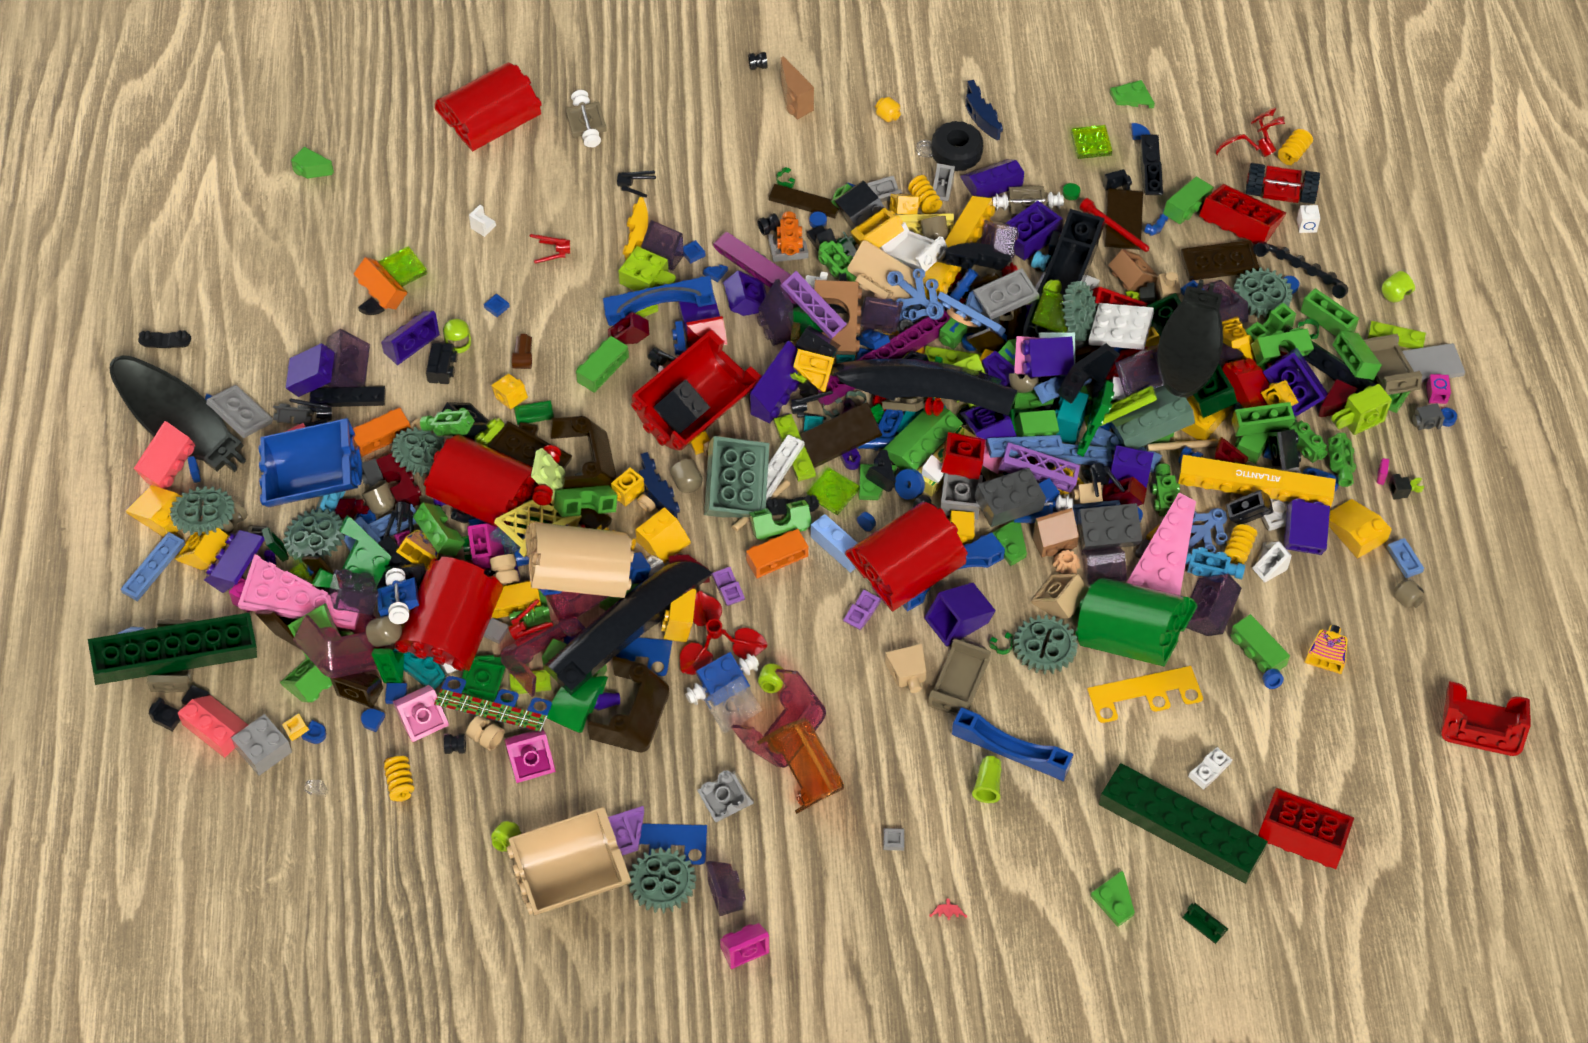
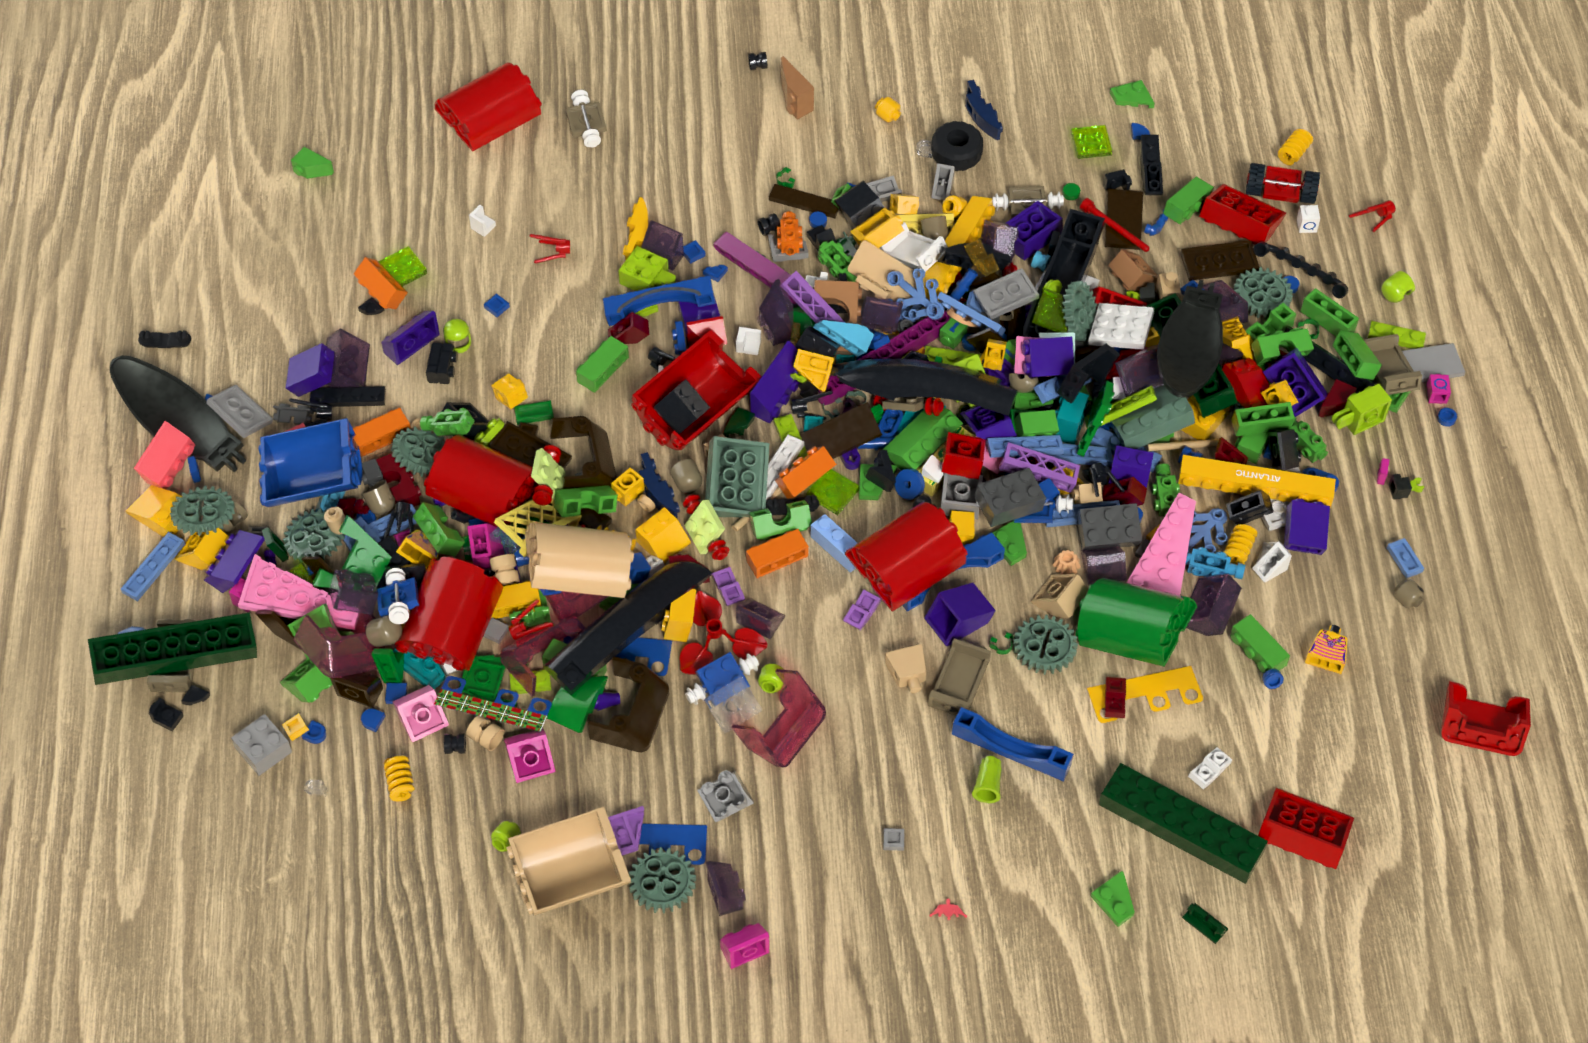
(212, 723): coral slope -> none
(334, 518): none -> tan brick
(522, 356): reddish brown piece -> none
(626, 179): black plant -> none
(698, 443): yellow tile -> none
(705, 527): none -> yellowish green plate
(739, 422): none -> dark green slope
(744, 293): dark purple slope -> none
(748, 341): none -> white panel
(759, 617): none -> slope
(805, 471): none -> orange brick
(807, 762): clear orange windscreen -> none
(850, 336): none -> medium azure slope
(866, 521): blue tile -> none
(928, 198): yellow piece -> none
(954, 205): none -> yellow head
(985, 263): none -> clear yellow slope
(994, 178): dark purple slope -> none
(994, 354): none -> yellow slope
(1056, 533): slope -> none
(1115, 697): none -> dark red slope
(1265, 143): red plant -> none
(1341, 458): bright green brick -> none
(1358, 527): yellow slope -> none
(1384, 209): none -> red plant
(1428, 417): dark grey brick -> none

